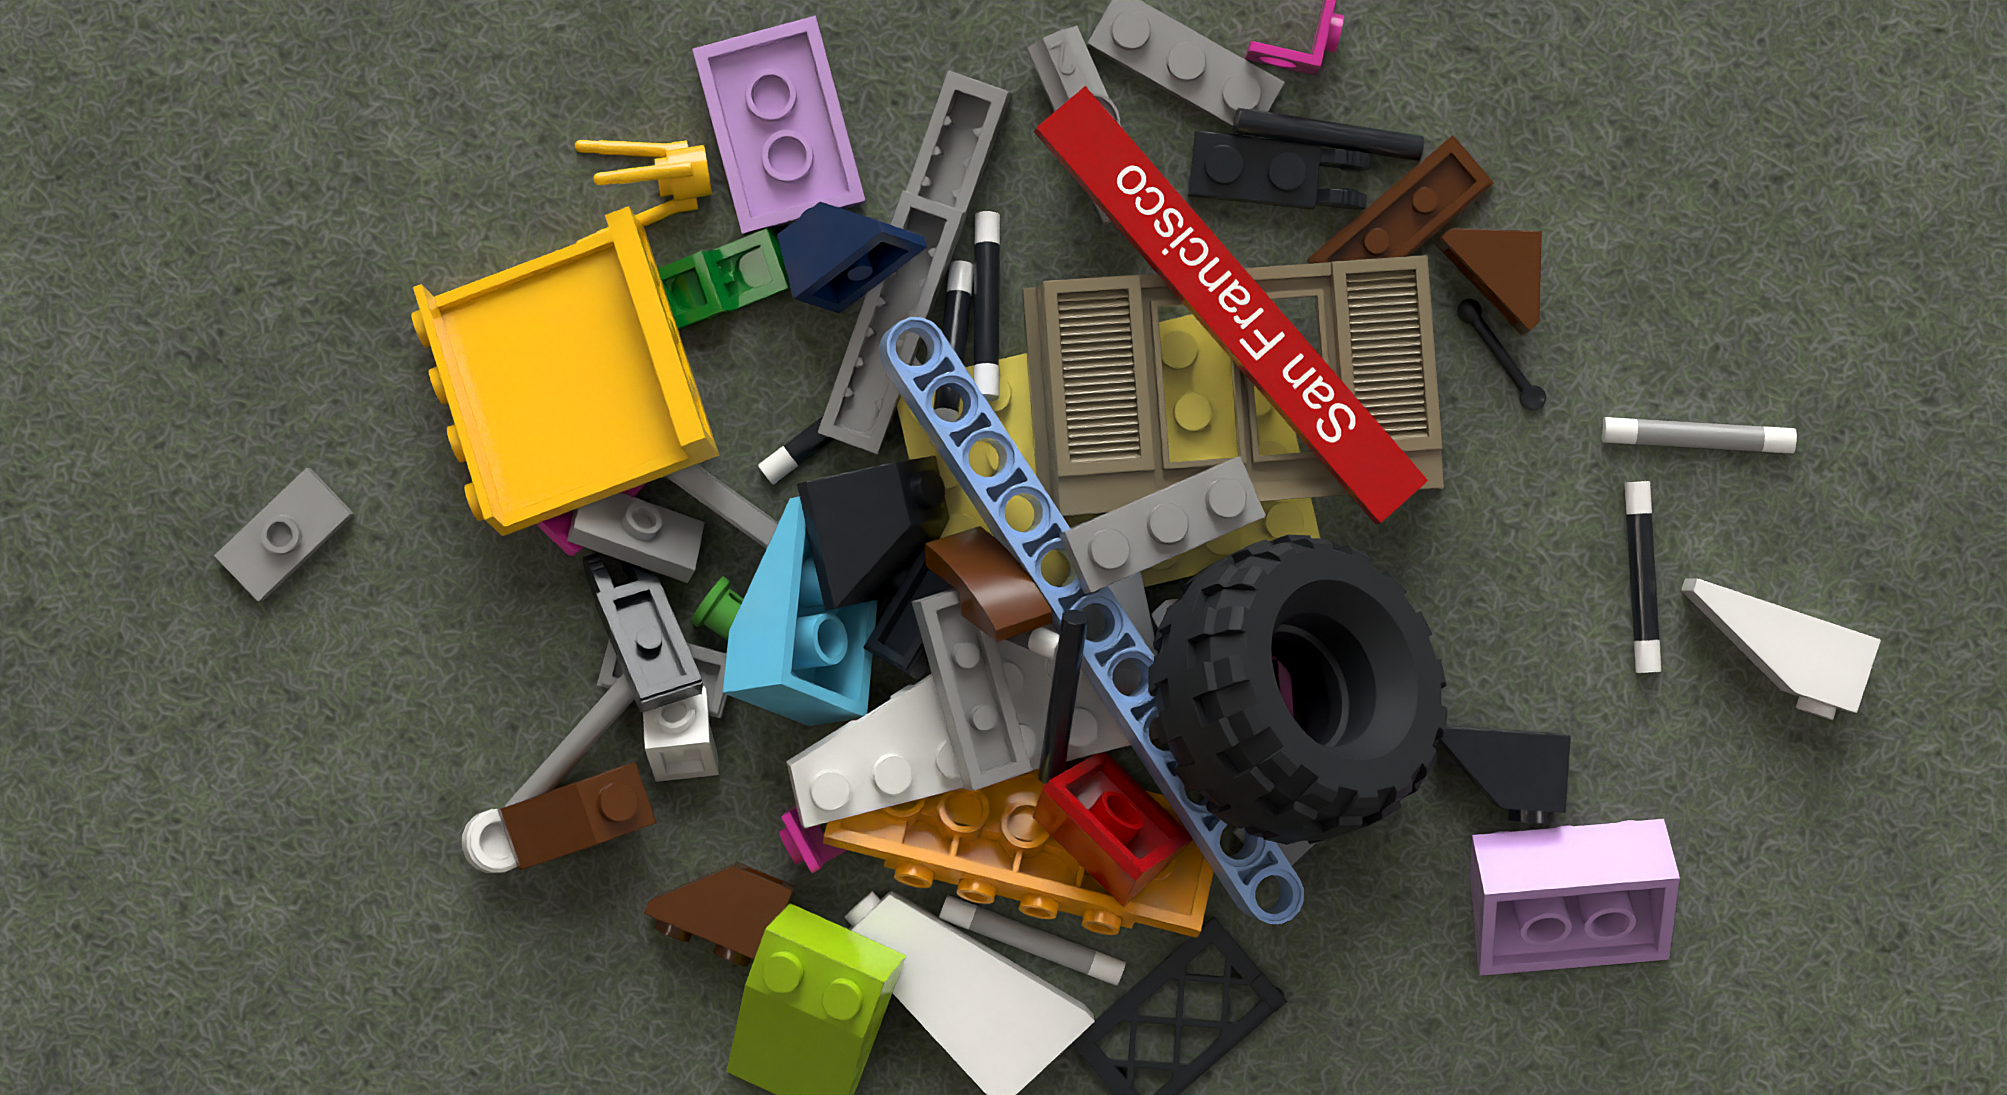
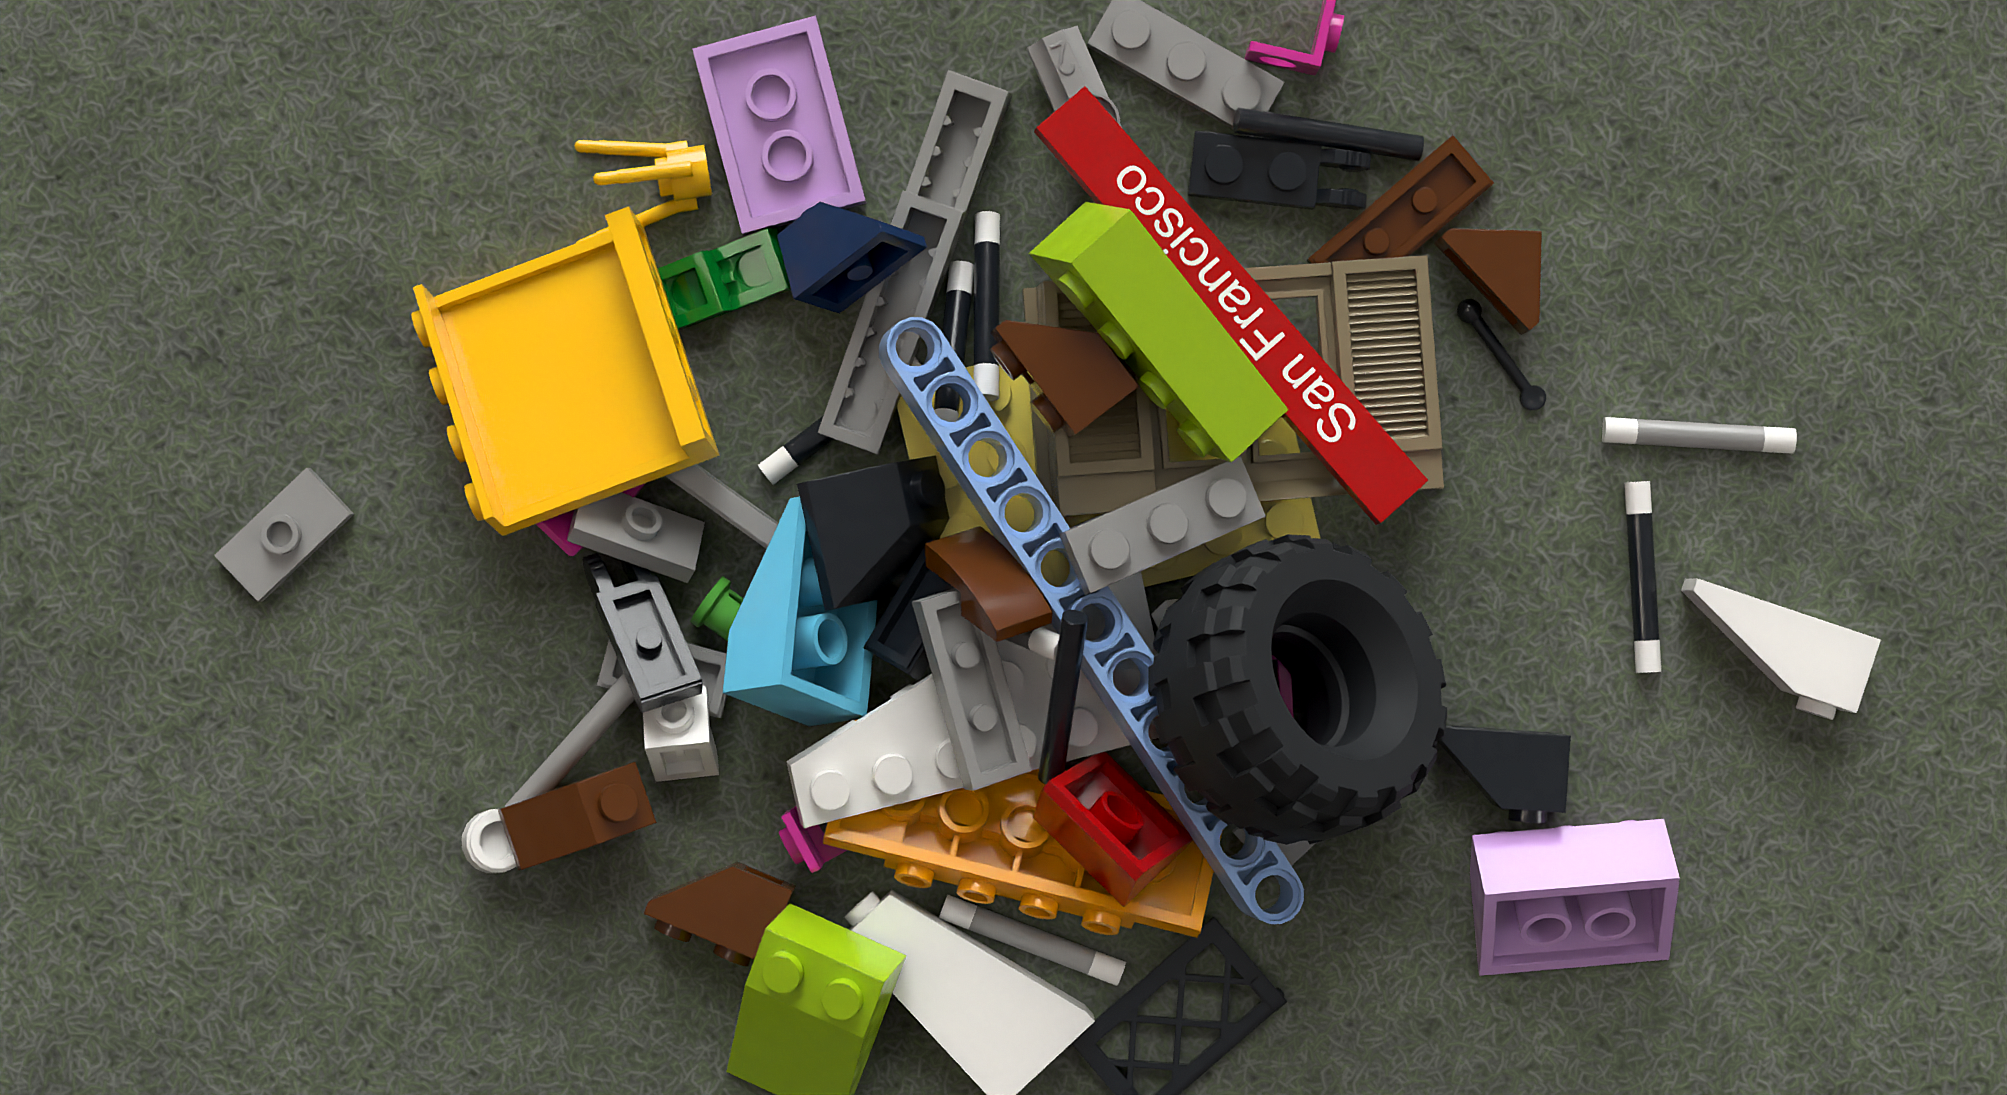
(1066, 368): none -> reddish brown slope
(1159, 329): none -> lime wedge

